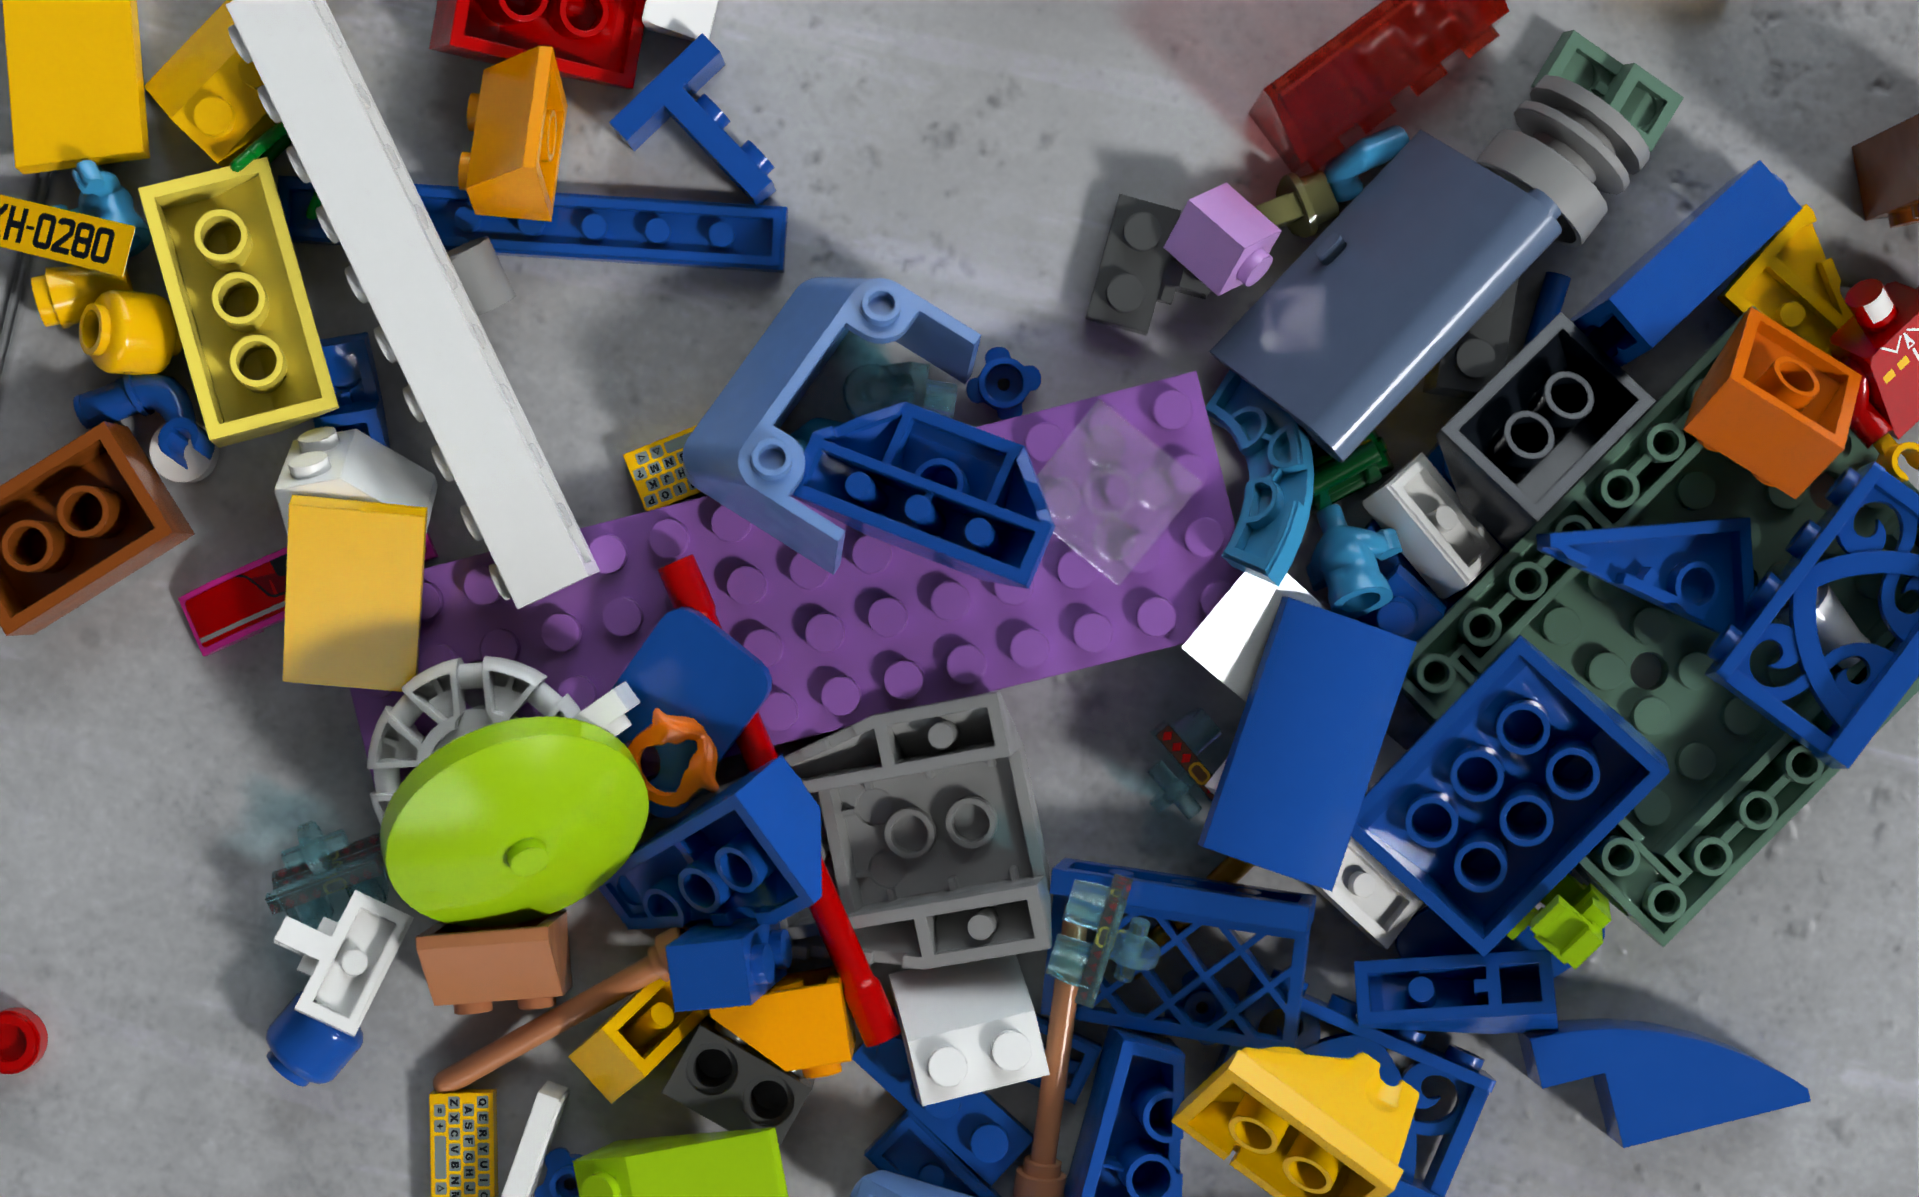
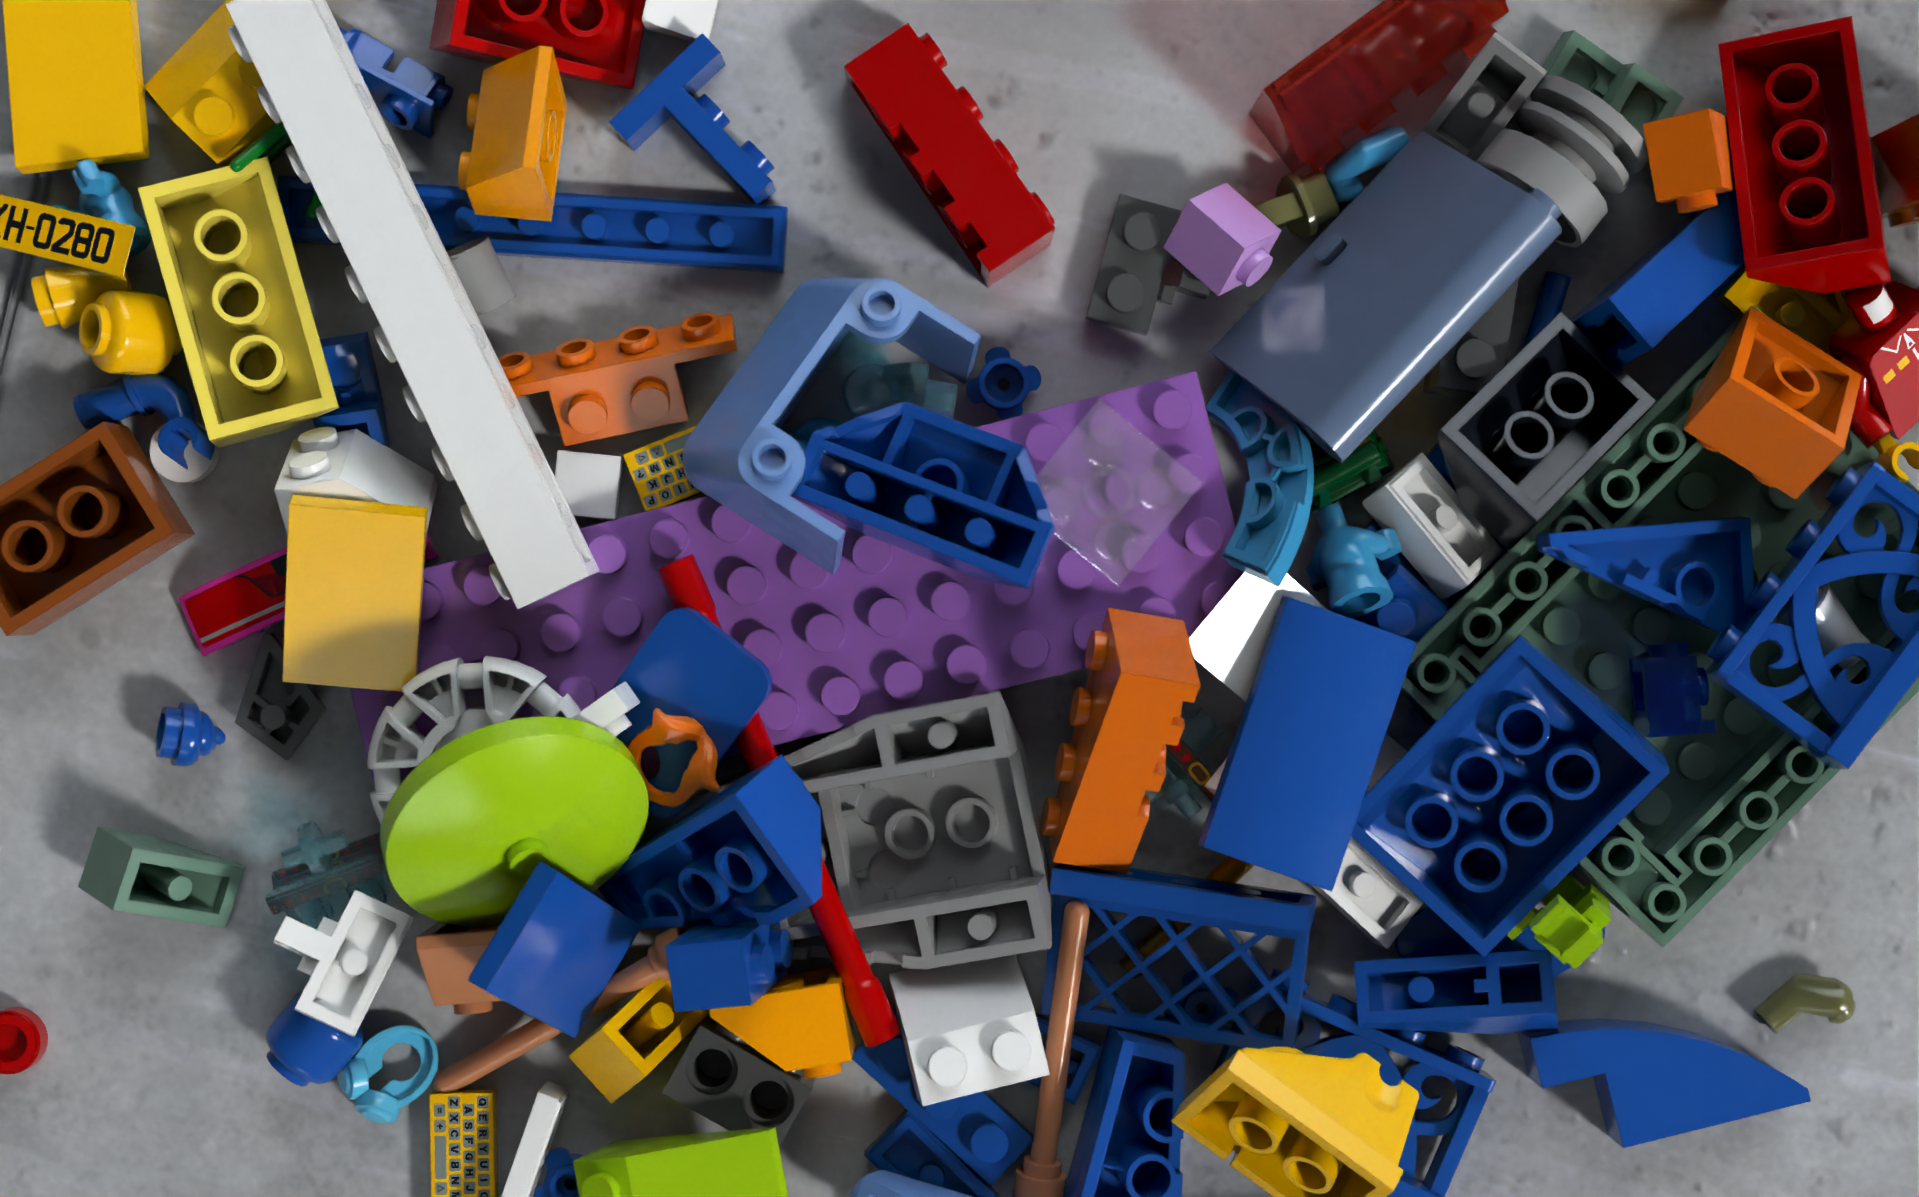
(160, 878): none -> sand green slope
(186, 734): none -> blue plate
(276, 710): none -> dark grey piece
(386, 1104): none -> medium azure piece
(403, 96): none -> blue hinge
(555, 951): none -> blue tile
(590, 483): none -> white tile
(622, 380): none -> orange bracket
(950, 153): none -> red wedge
(1102, 911): clear light blue hips -> none
(1119, 740): none -> orange wedge
(1485, 98): none -> light grey slope
(1669, 692): none -> clear blue brick
(1690, 159): none -> orange slope
(1804, 159): none -> red slope
(1807, 995): none -> olive arm

